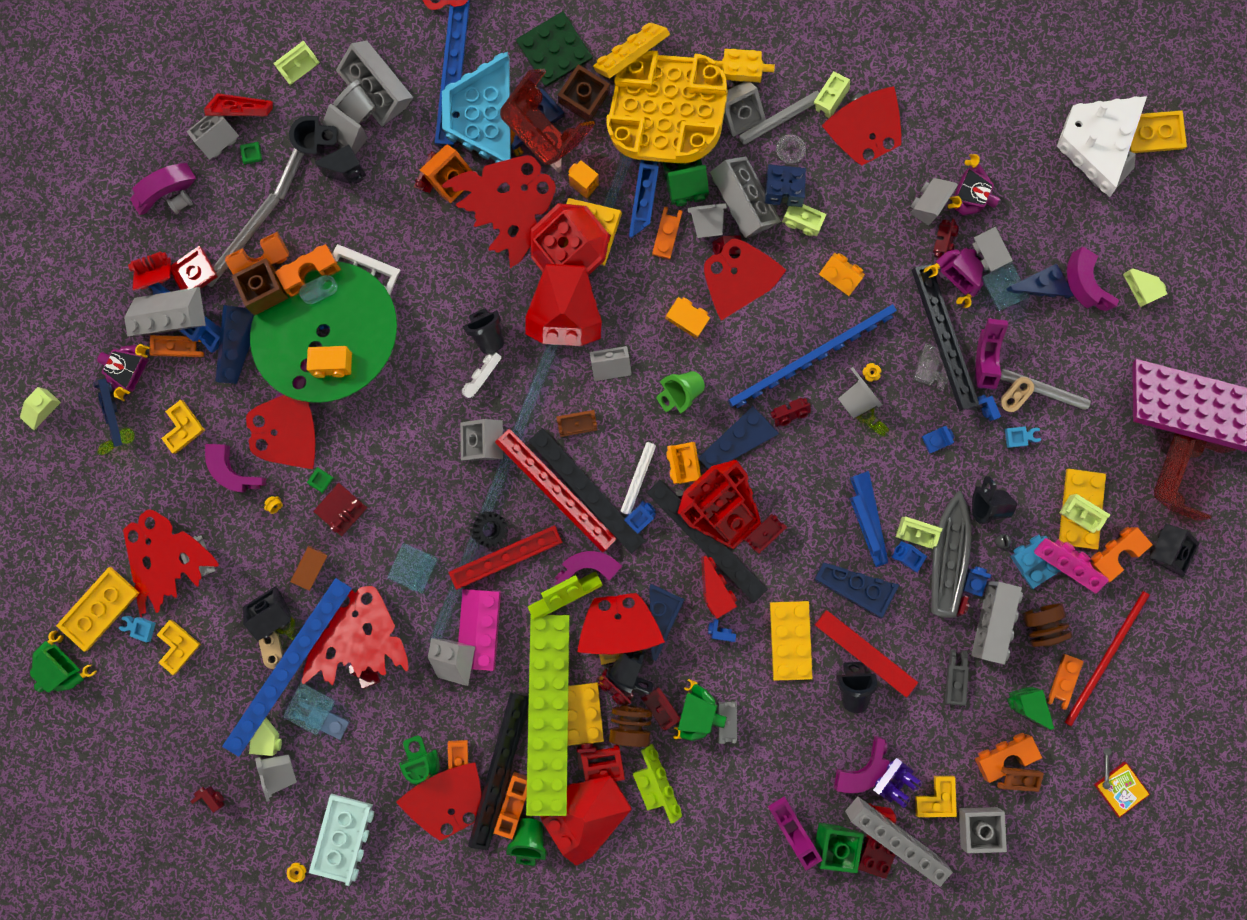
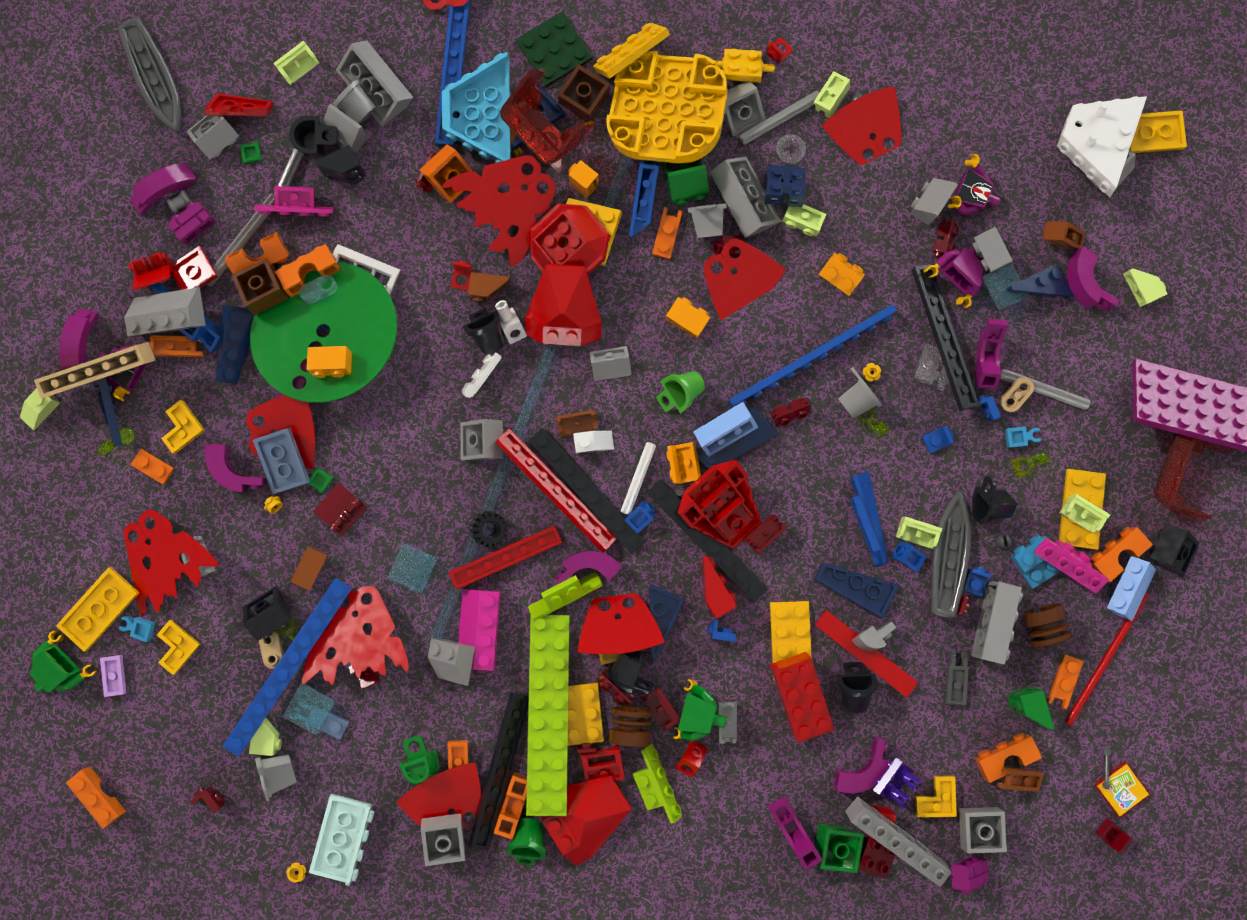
(74, 338): none -> magenta arch
(88, 790): none -> orange arch
(94, 370): none -> tan brick
(113, 675): none -> lavender plate
(151, 73): none -> dark grey piece
(152, 466): none -> orange plate
(191, 222): none -> magenta brick
(281, 460): none -> sand blue plate
(294, 199): none -> dark pink bracket
(443, 839): none -> light grey brick
(463, 268): none -> red bracket
(486, 286): none -> dark orange slope
(509, 321): none -> white bracket
(593, 441): none -> white slope
(692, 757): none -> red bracket
(725, 429): none -> light blue brick
(775, 53): none -> red bracket
(802, 697): none -> red brick
(872, 640): none -> light grey brick
(969, 874): none -> magenta brick
(1017, 468): none -> clear neon green piece
(1063, 234): none -> dark orange slope
(1113, 836): none -> dark red bracket
(1131, 588): none -> light blue brick

